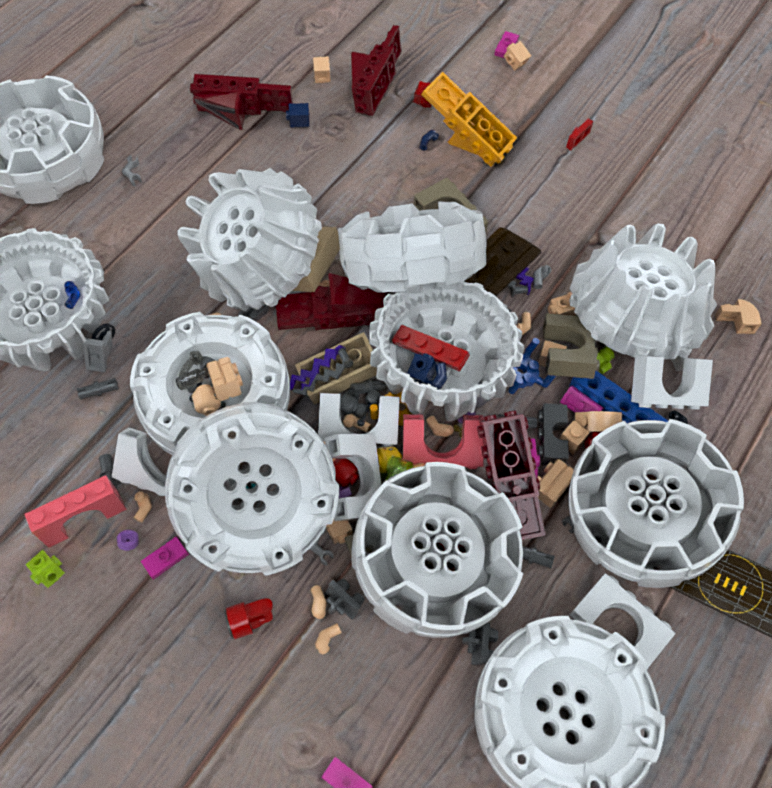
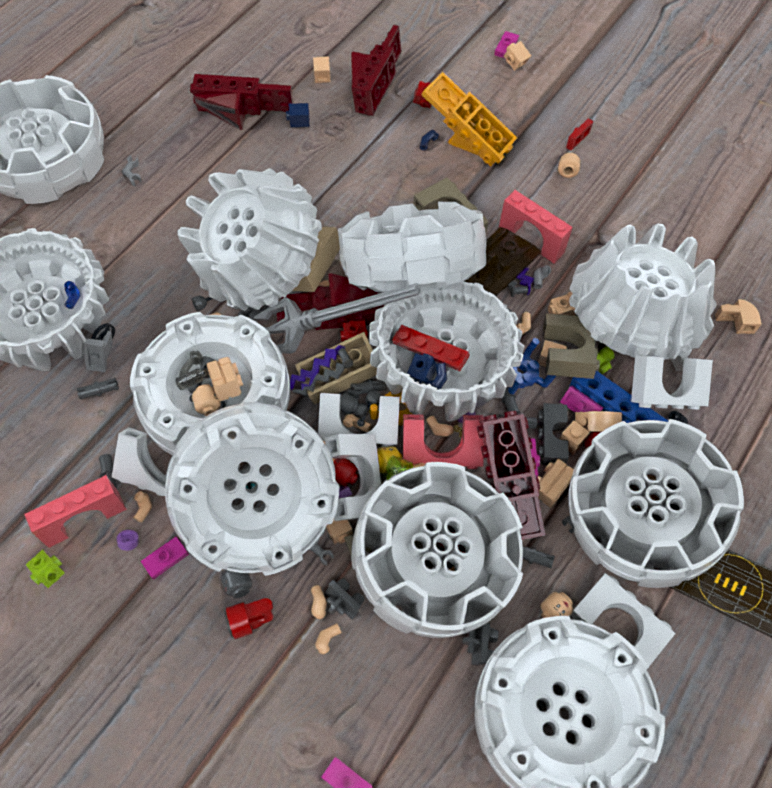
(200, 302): none -> dark grey hinge
(236, 583): none -> dark grey head
(297, 321): none -> light grey piece
(352, 329): none -> red brick
(509, 401): none -> dark grey axle
(554, 230): none -> coral arch
(556, 605): none -> light nougat head
(569, 165): none -> light nougat head

